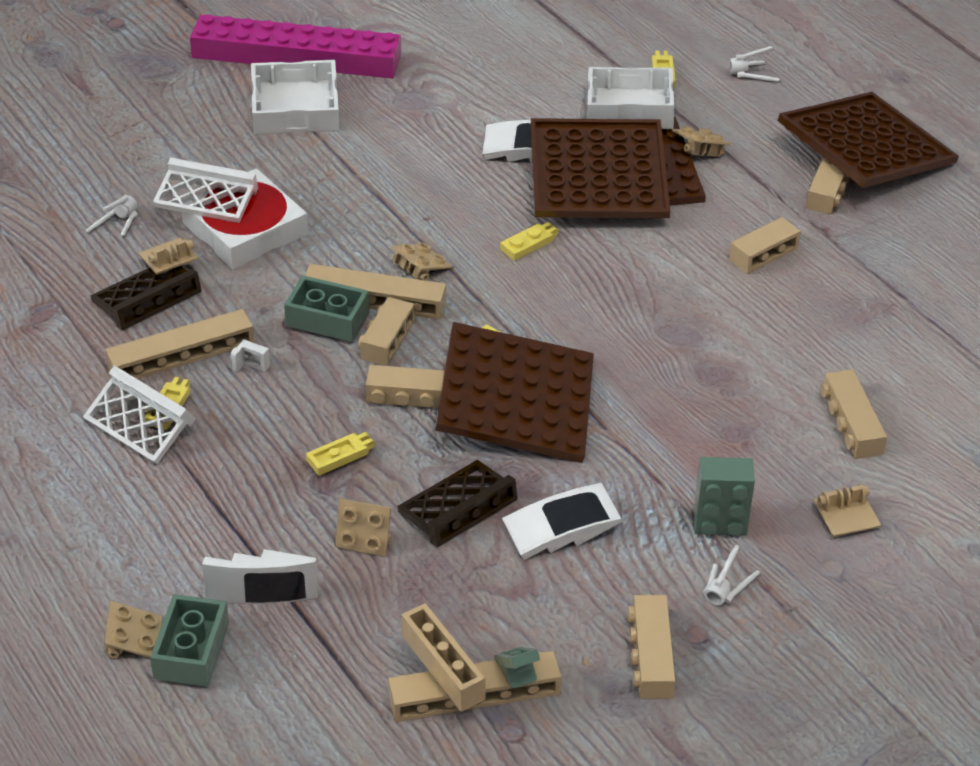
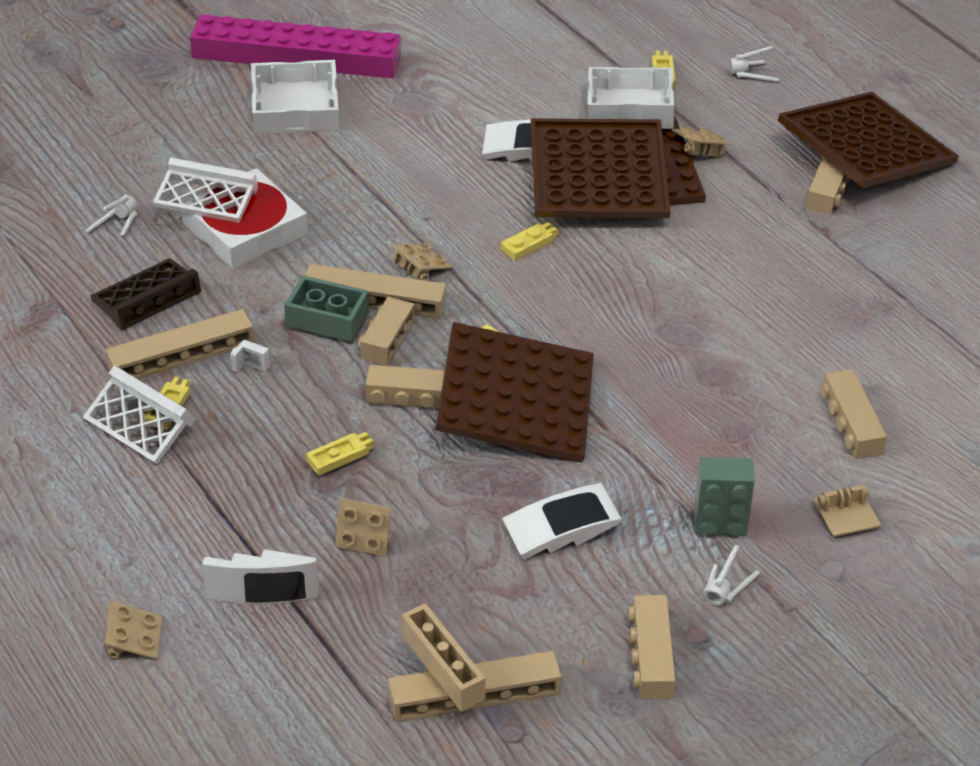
(169, 255): tan hinge -> none
(190, 640): sand green brick -> none
(464, 511): dark brown fence -> none
(518, 665): sand green slope -> none
(764, 245): tan brick -> none

